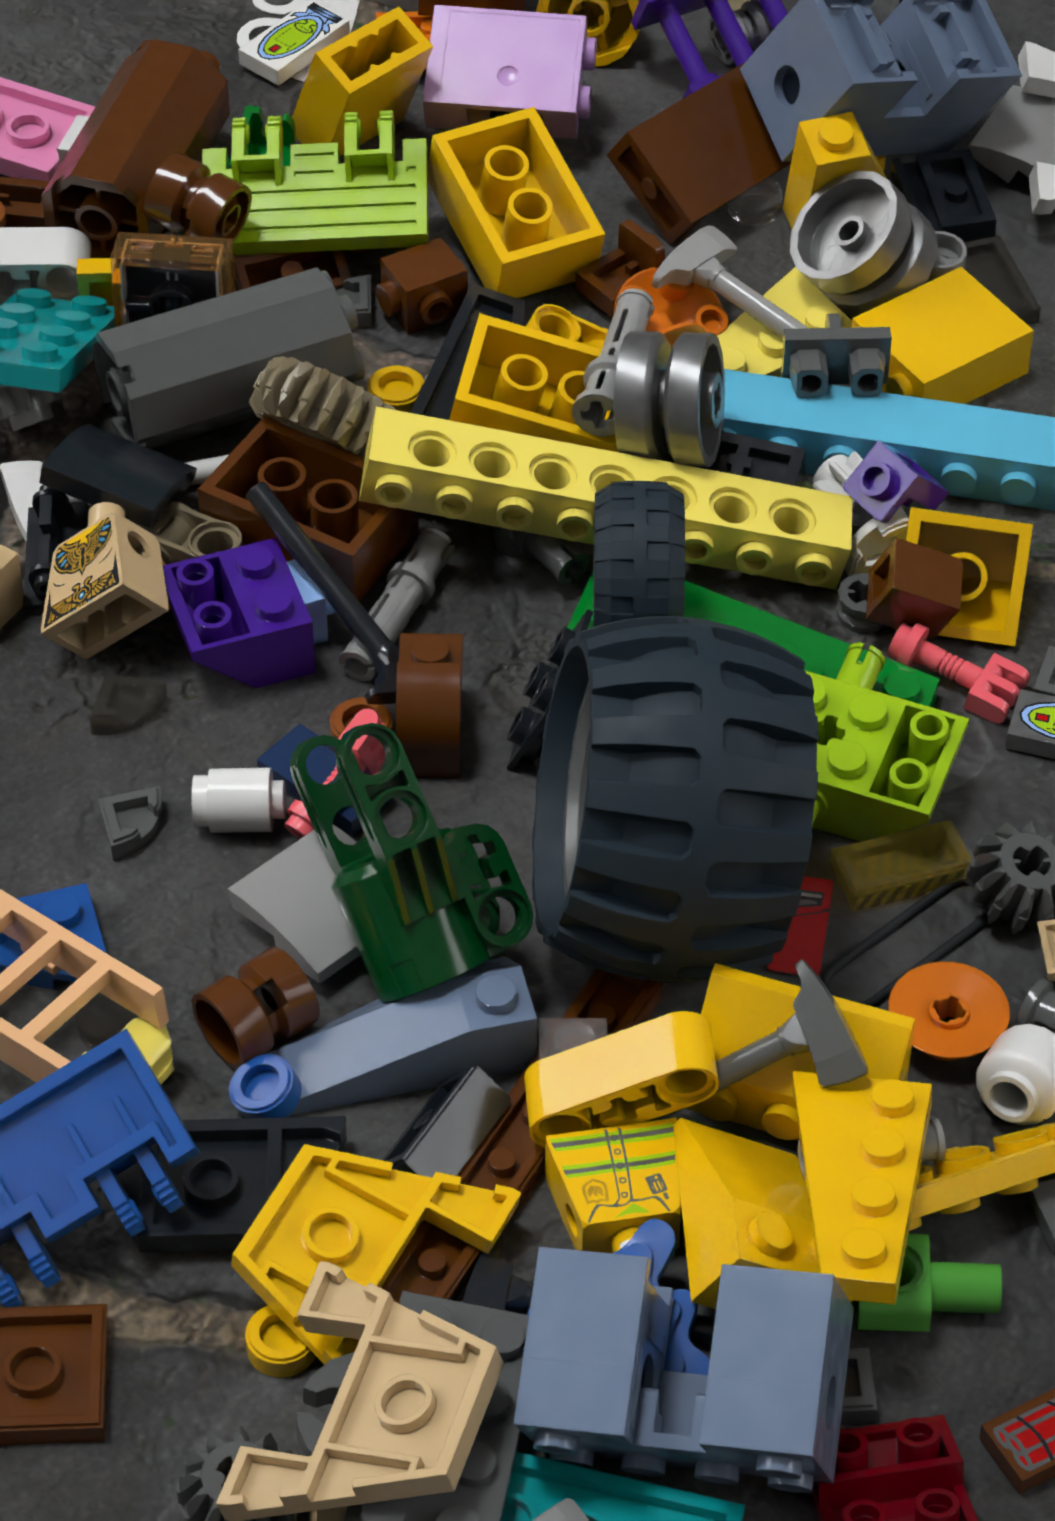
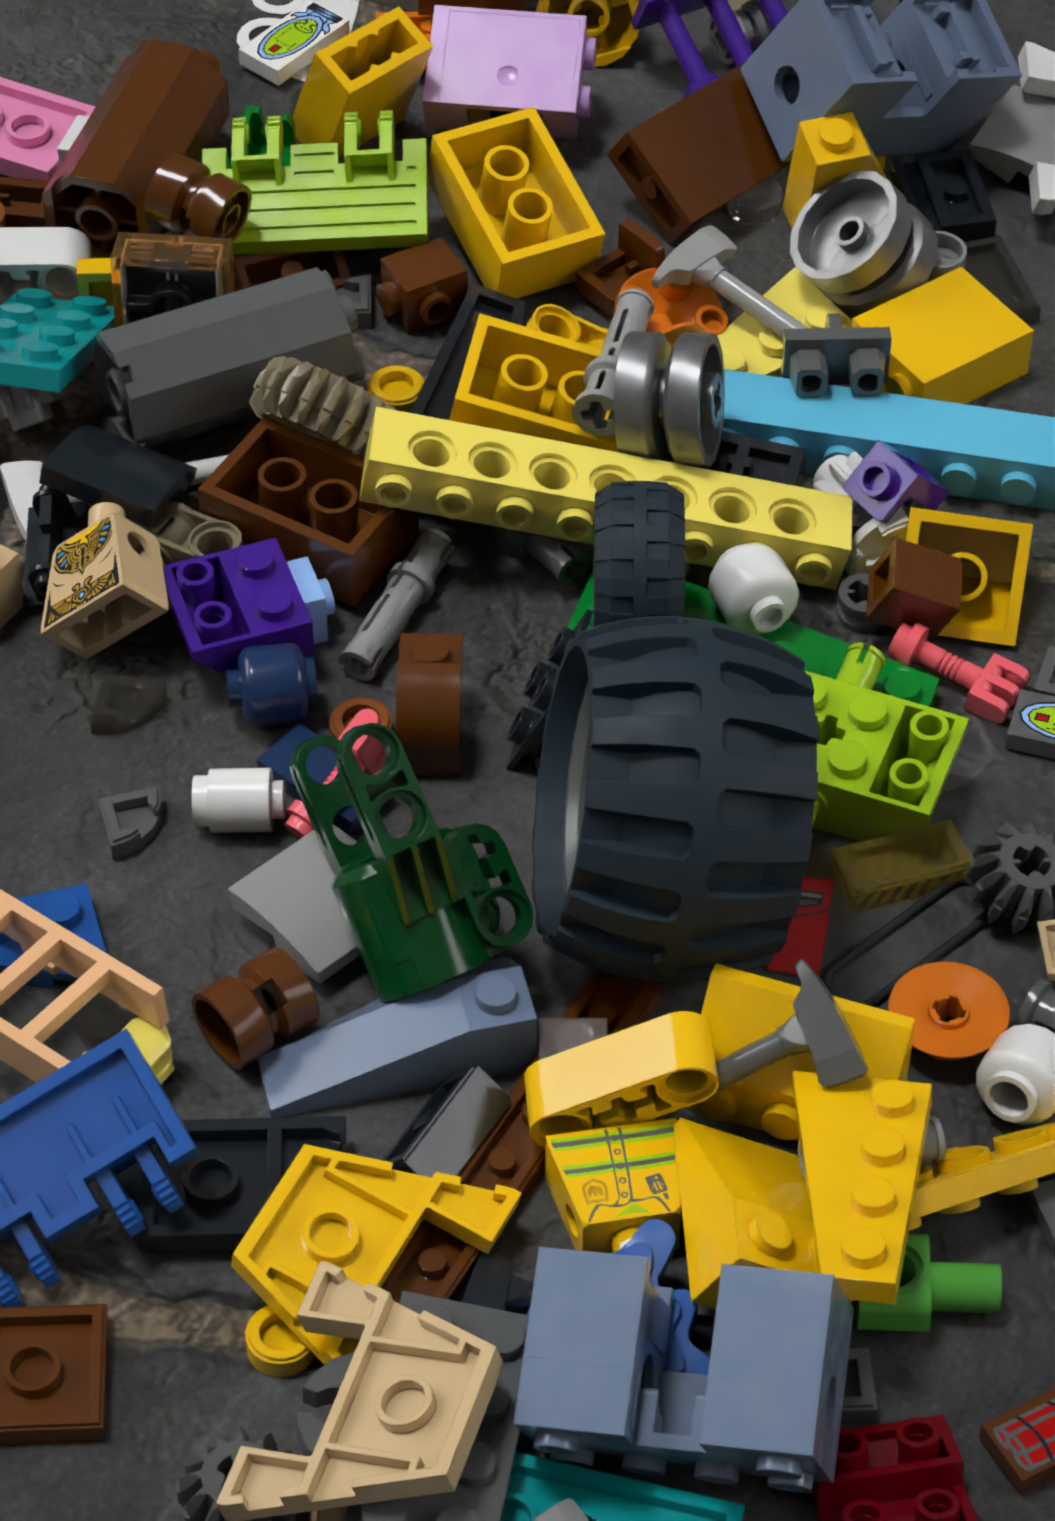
(265, 1087): blue tile -> none
(273, 684): none -> dark blue head
(382, 650): black piece -> none
(751, 586): none -> white head

